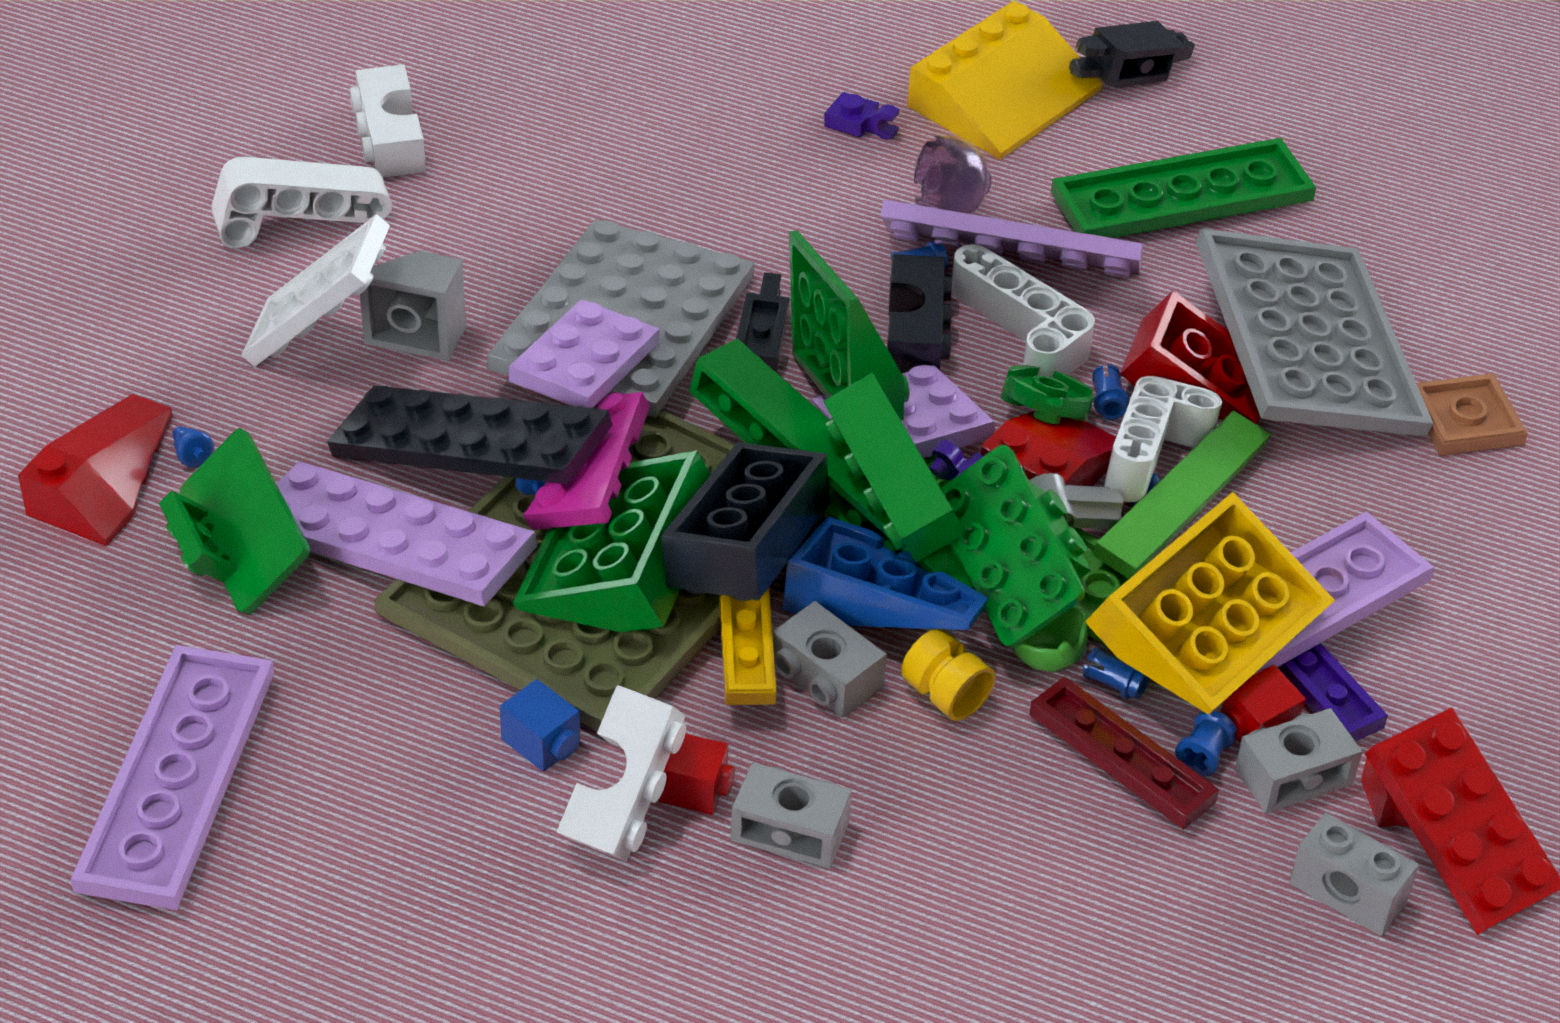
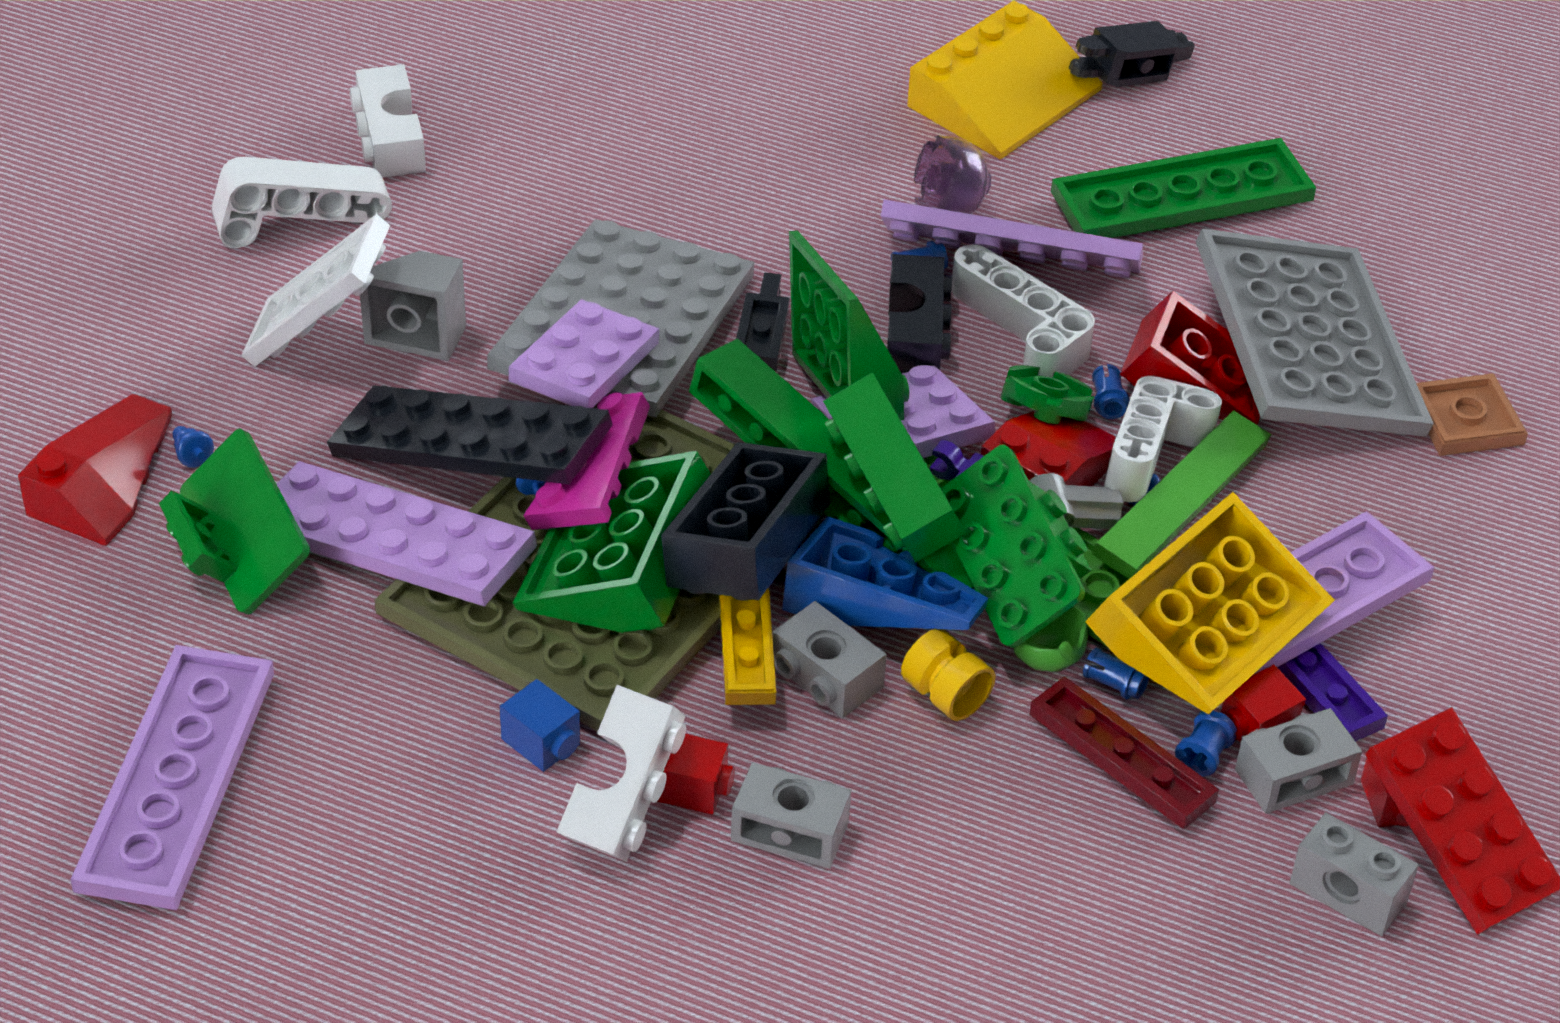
(857, 115): dark purple plate -> none

